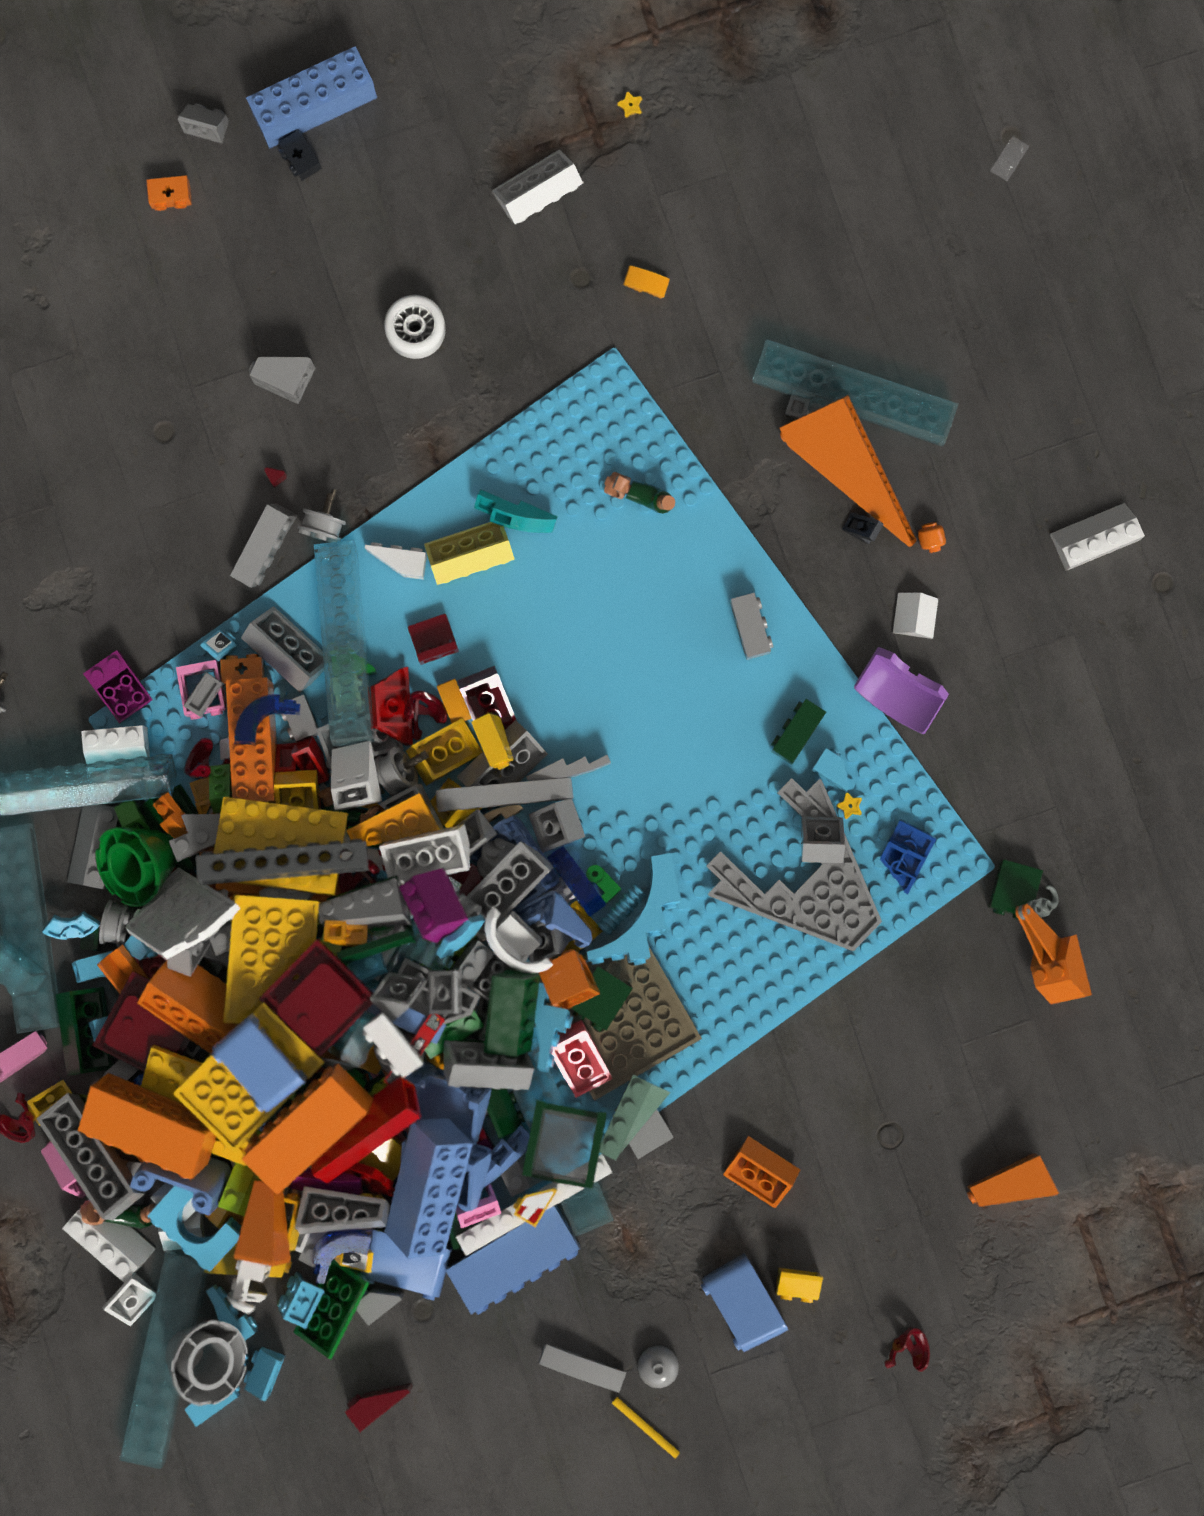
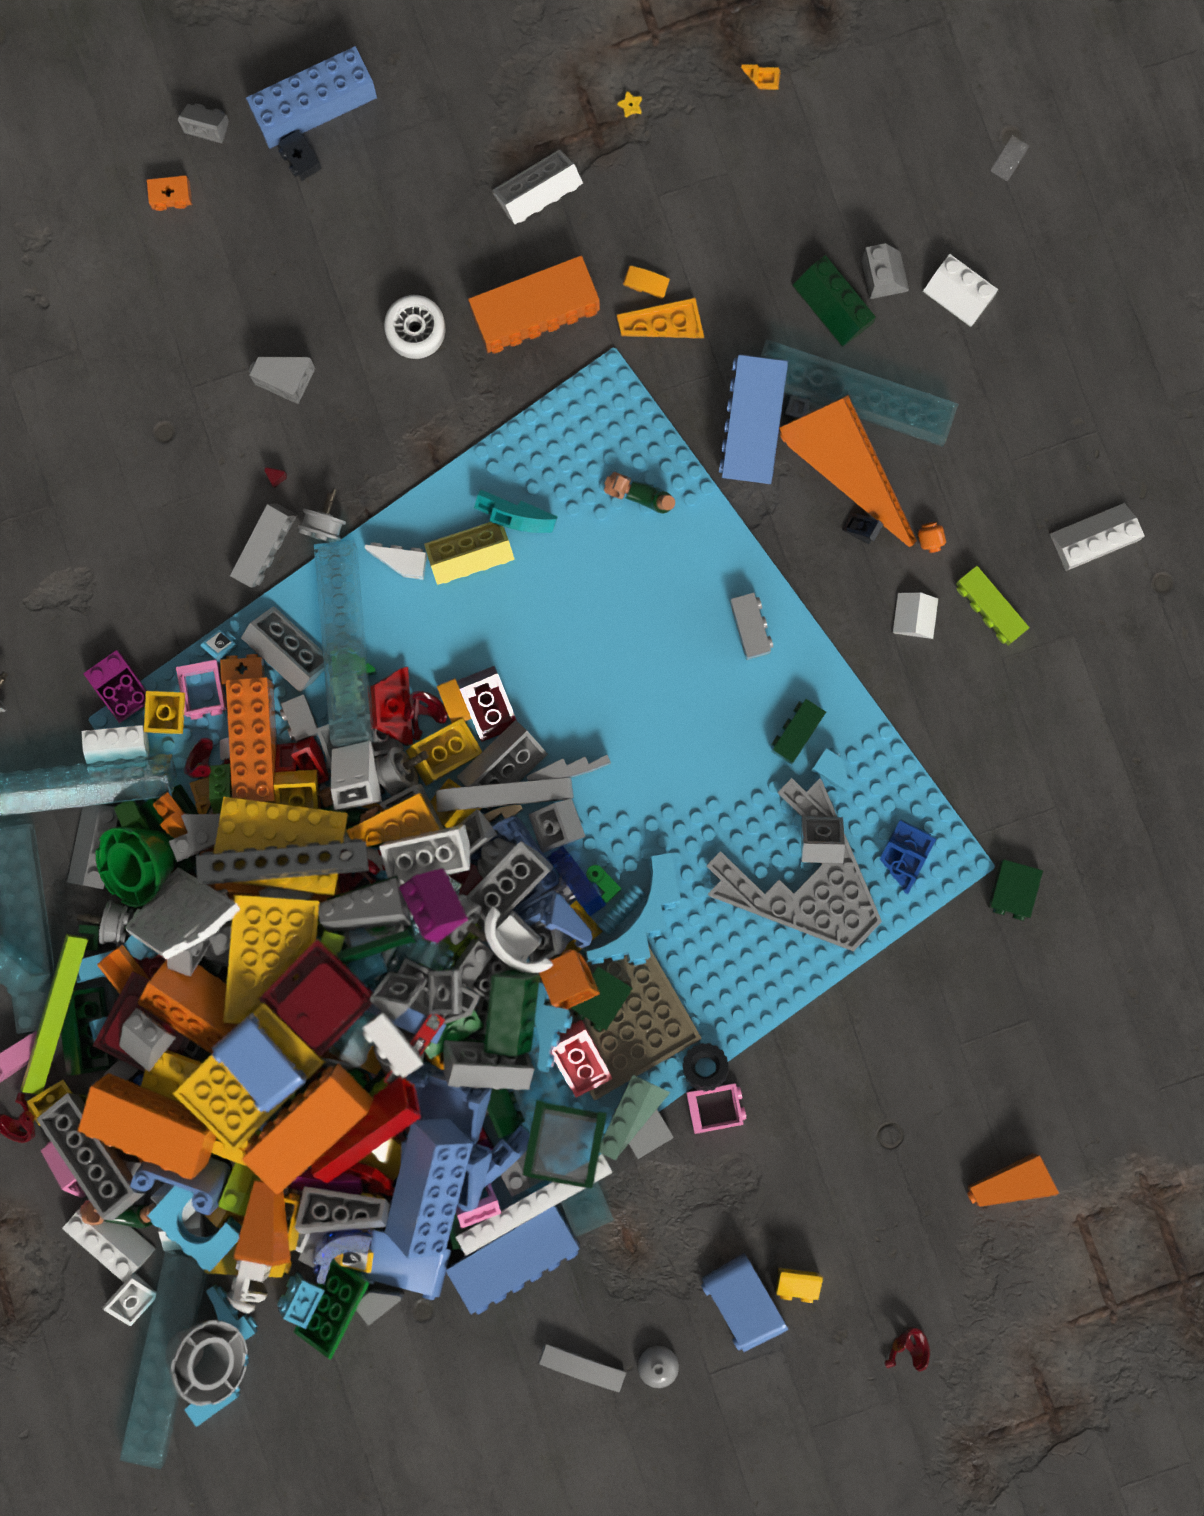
(54, 1014): none -> lime tile
(71, 927): medium azure tile -> none
(144, 1039): none -> light grey slope
(164, 712): none -> yellow slope
(203, 694): light grey tile -> none
(256, 711): clear blue arch -> none
(264, 1373): medium azure slope -> none
(345, 935): light orange slope -> none
(371, 1405): dark red slope -> none
(433, 639): dark red bracket -> none
(461, 936): medium azure tile -> none
(493, 740): yellow slope -> none
(534, 1205): slope -> none
(535, 305): none -> orange brick
(645, 1427): yellow bar -> none
(668, 320): none -> light orange wing
(694, 1111): none -> bright pink window
(708, 1051): none -> black tyre
(753, 418): none -> medium blue brick
(761, 1172): orange slope -> none
(763, 77): none -> light orange slope
(834, 301): none -> dark green slope
(855, 806): yellow plate -> none
(884, 271): none -> light grey slope
(900, 693): medium lavender panel -> none
(960, 290): none -> white slope
(992, 606): none -> lime brick
(1056, 961): orange slope -> none

